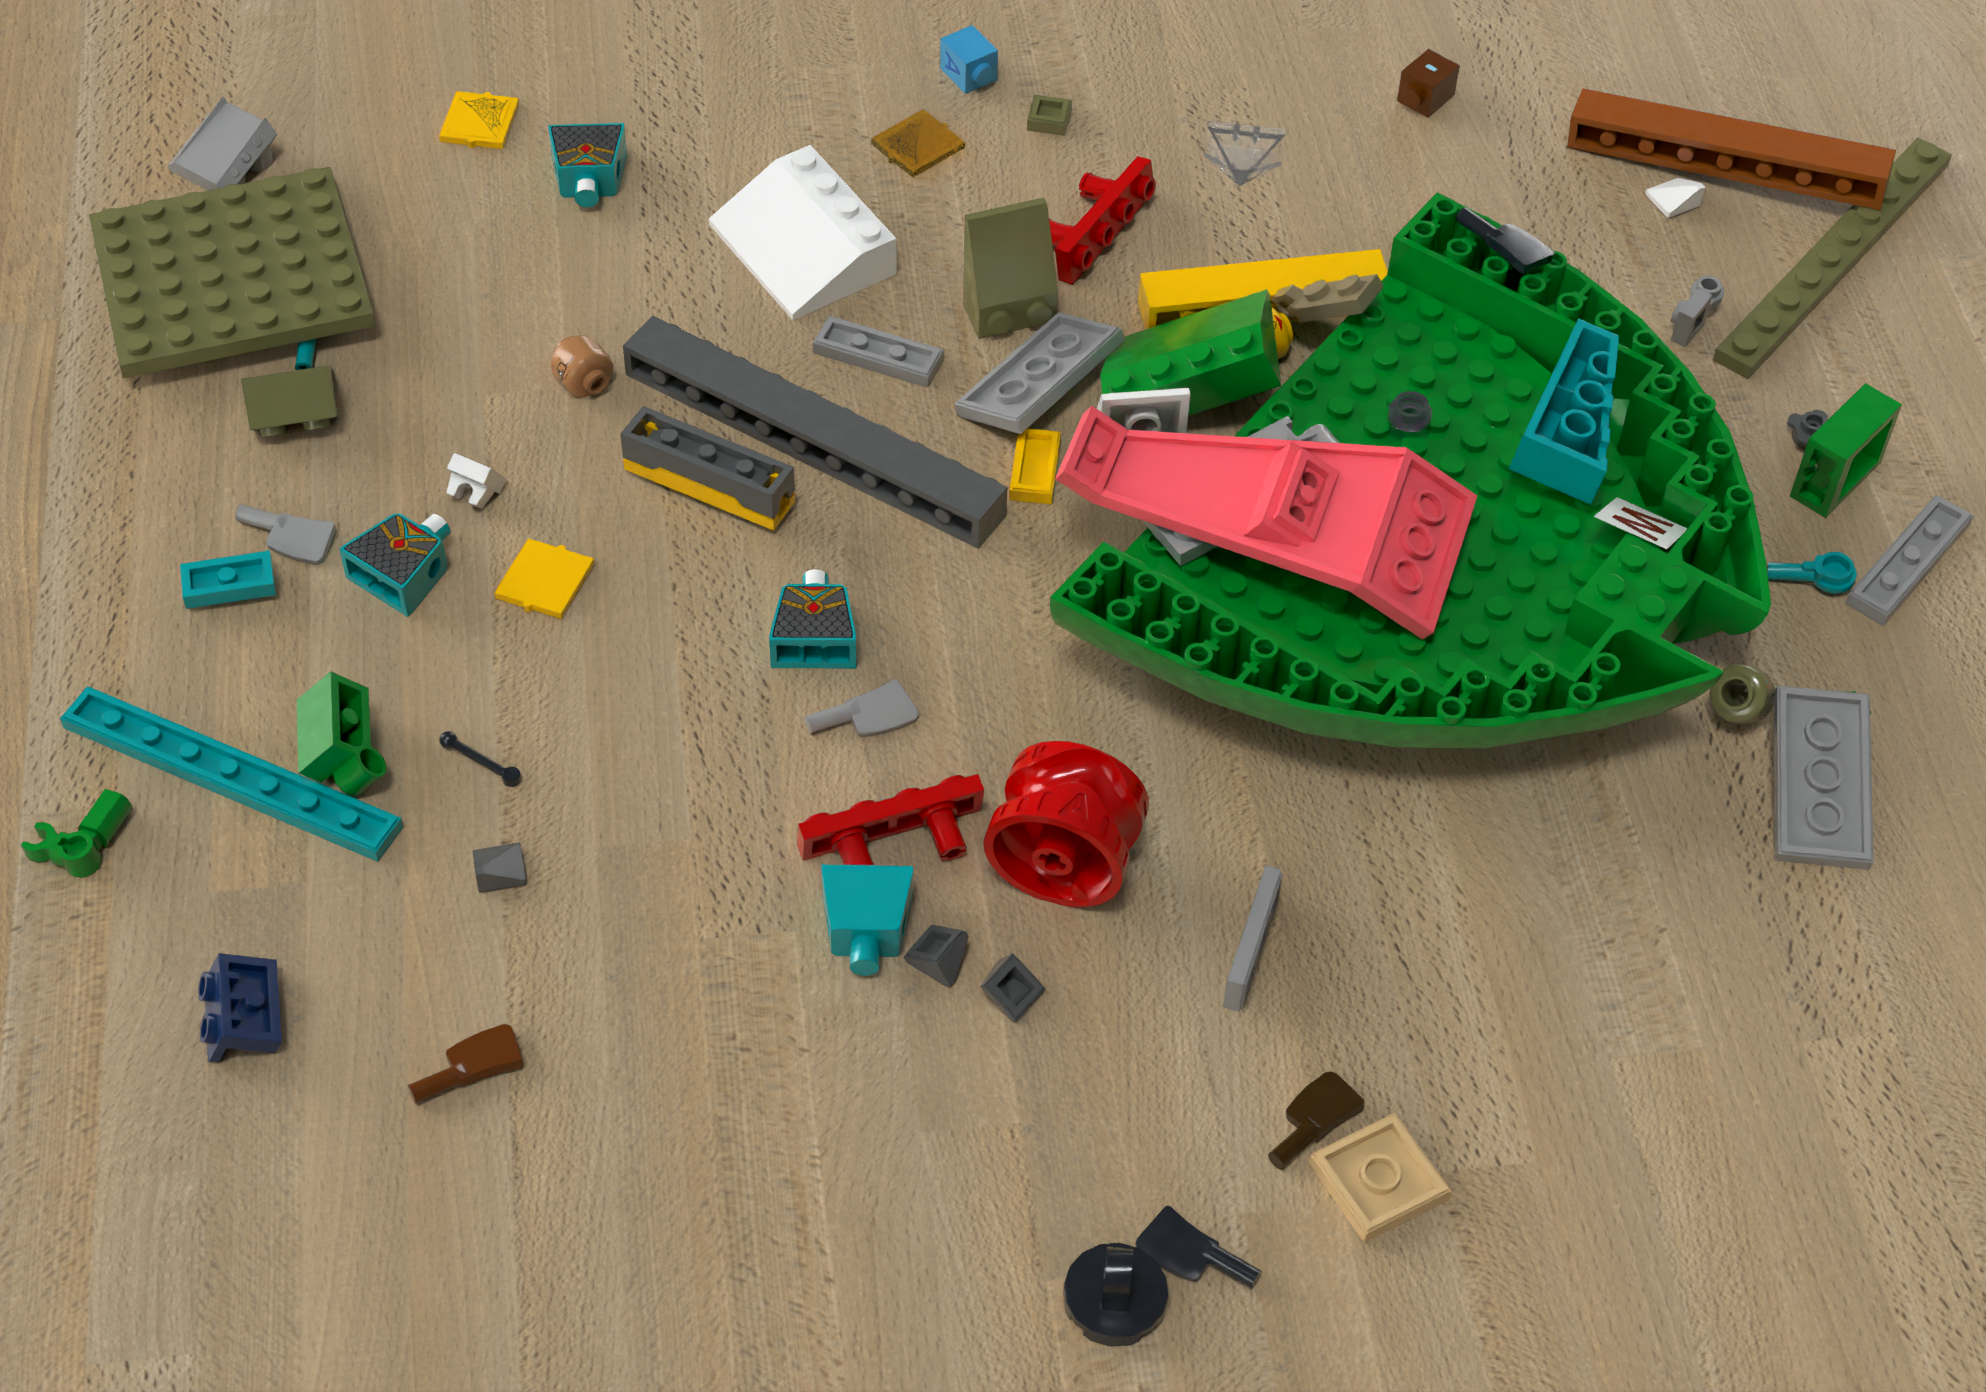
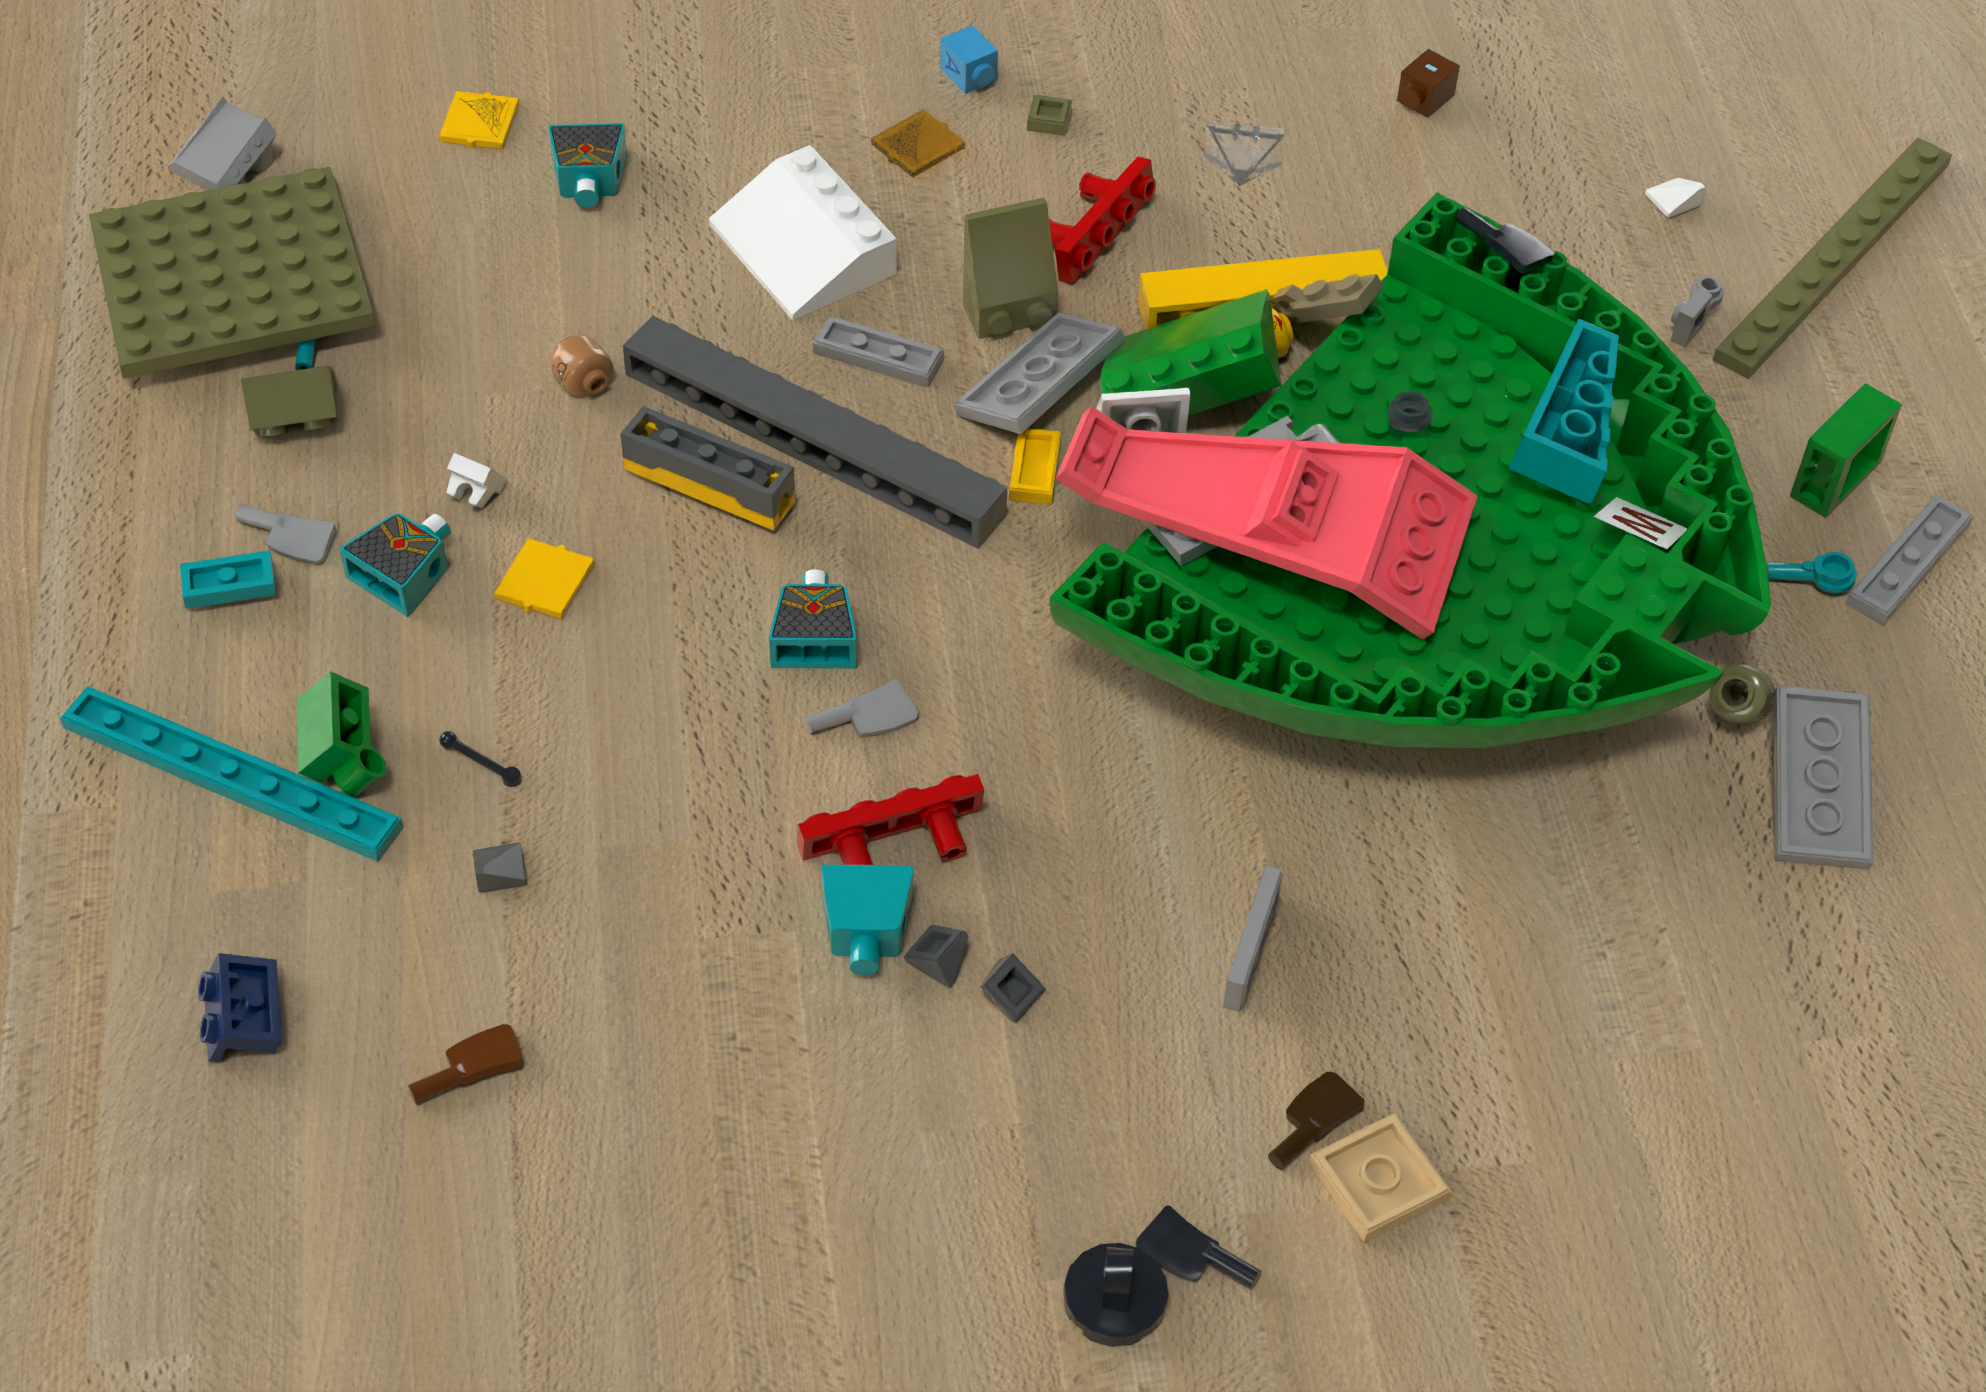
(80, 849): green bar -> none
(1067, 824): red piece -> none
(1731, 148): dark orange brick -> none
(1806, 425): dark grey plate -> none

